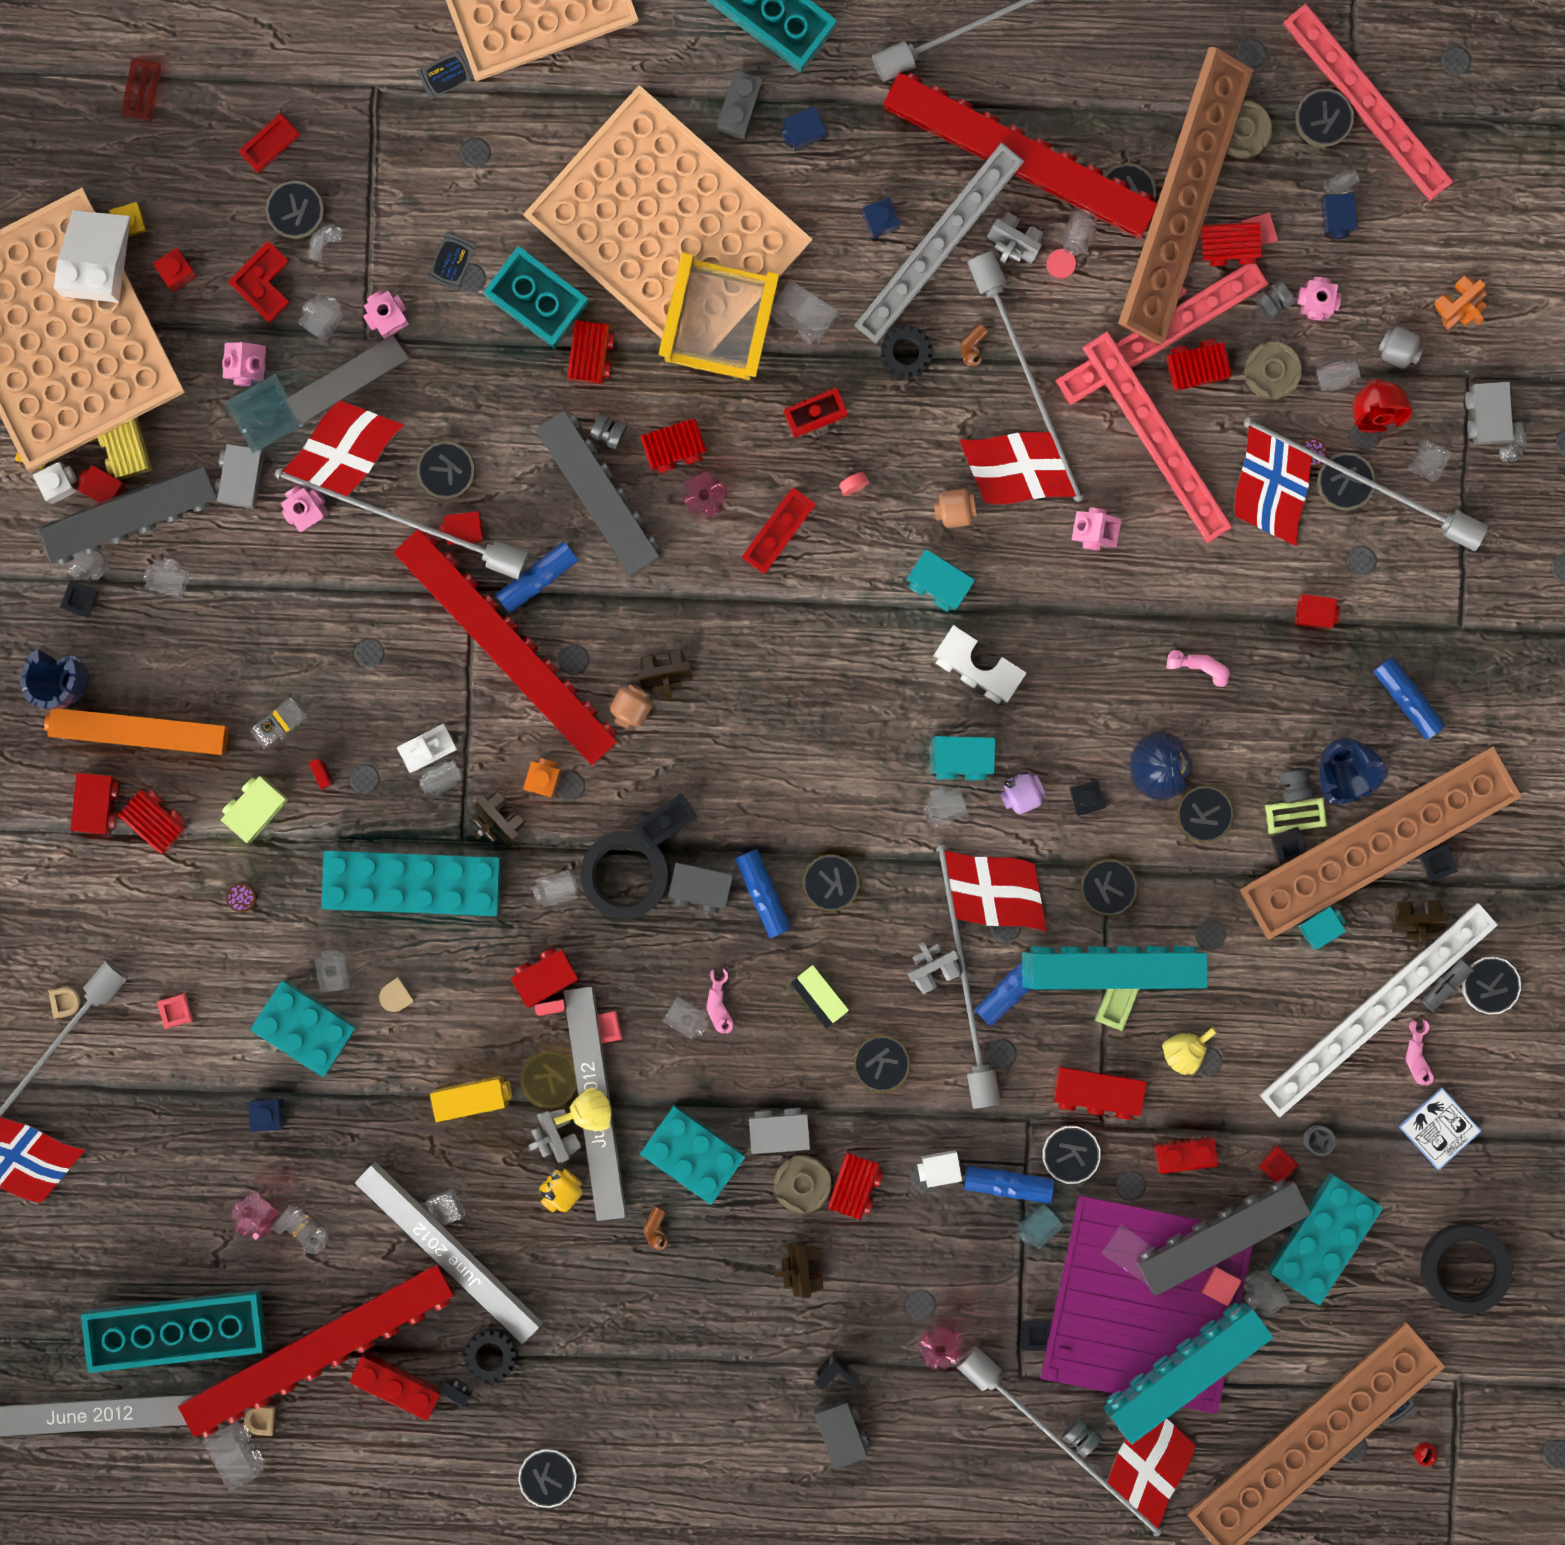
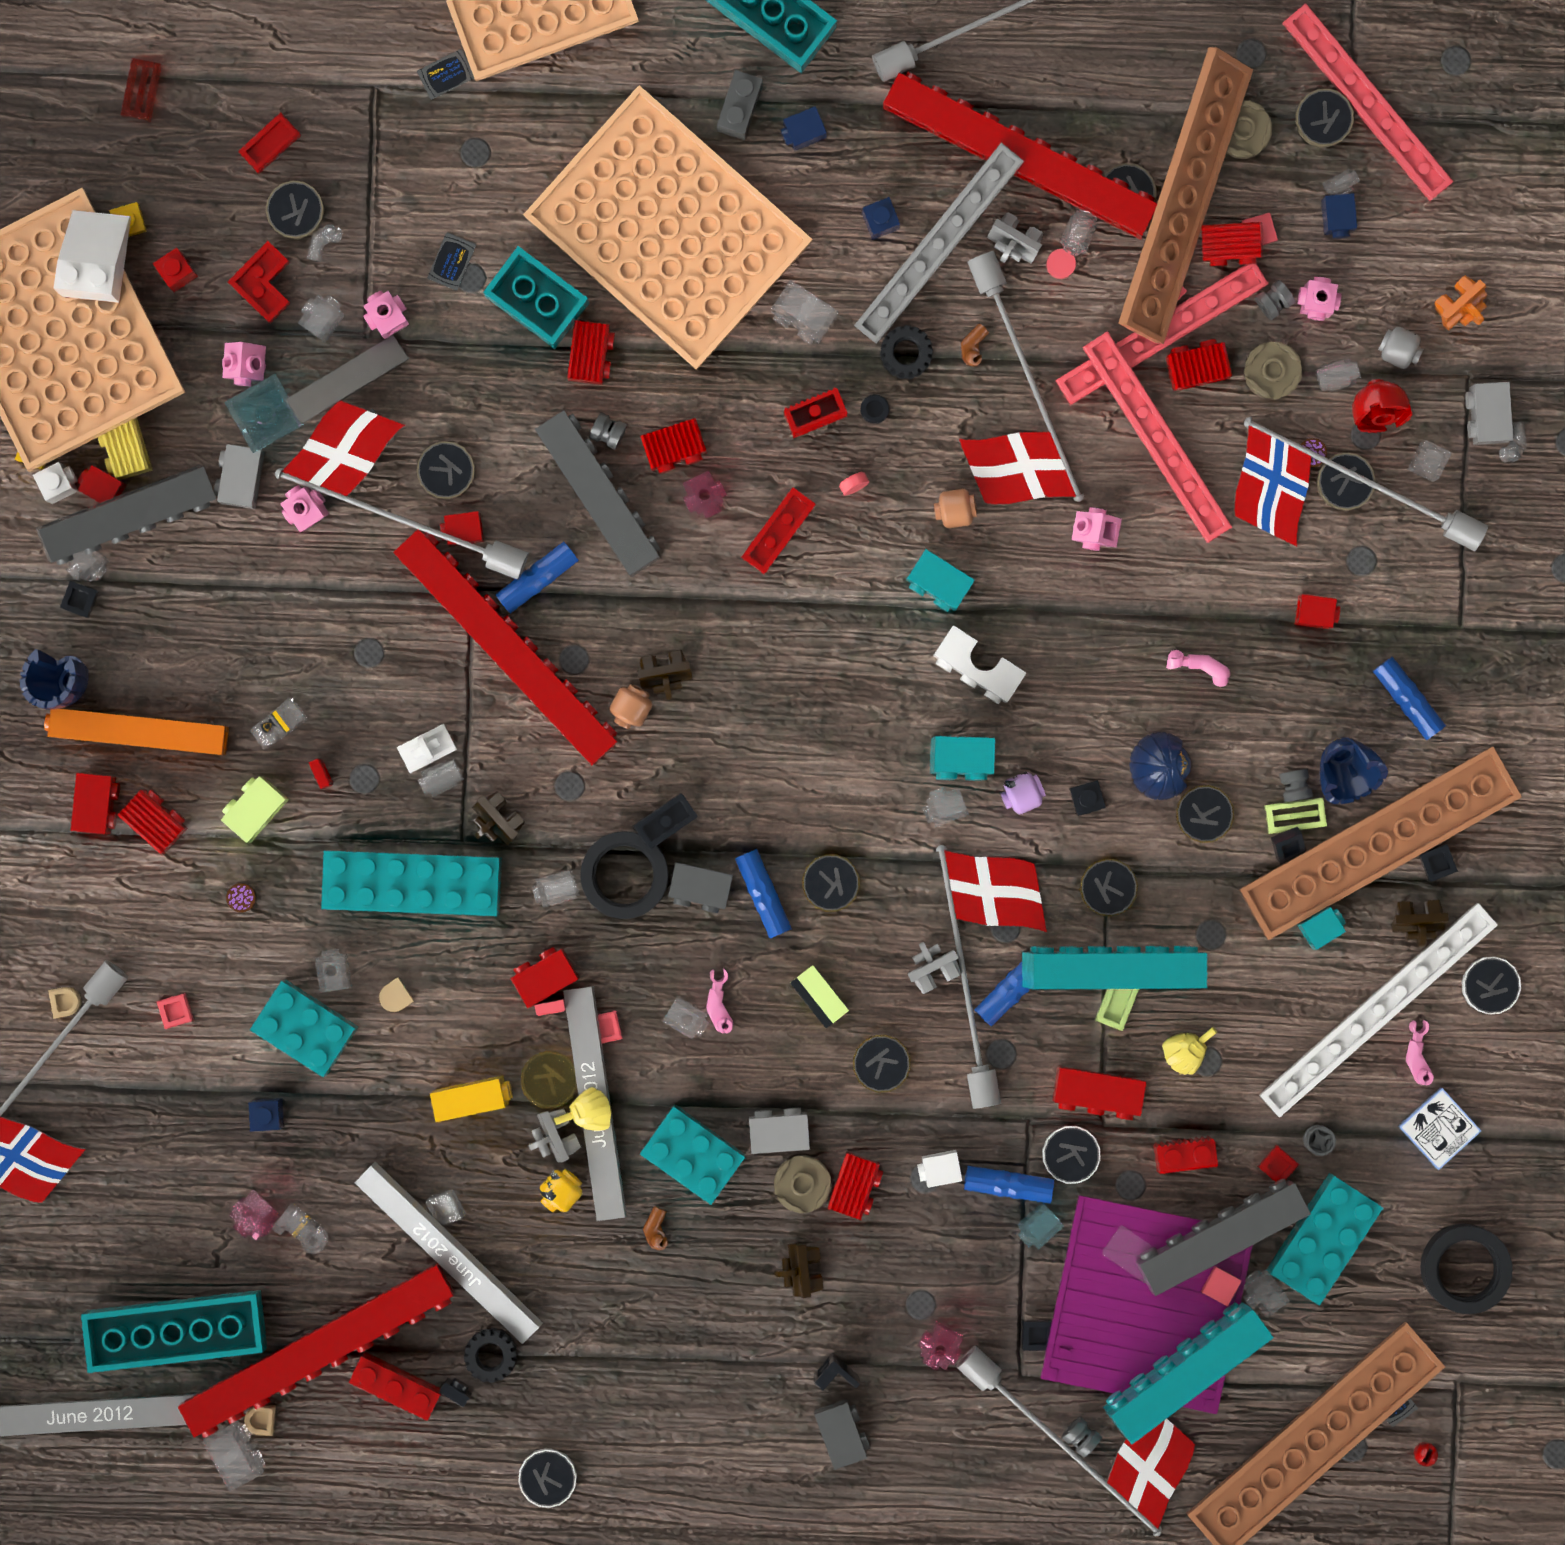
(167, 578): clear brick -> none
(543, 778): orange brick -> none
(718, 318): clear piece -> none
(874, 409): none -> black tile
(1447, 985): dark grey pin -> none

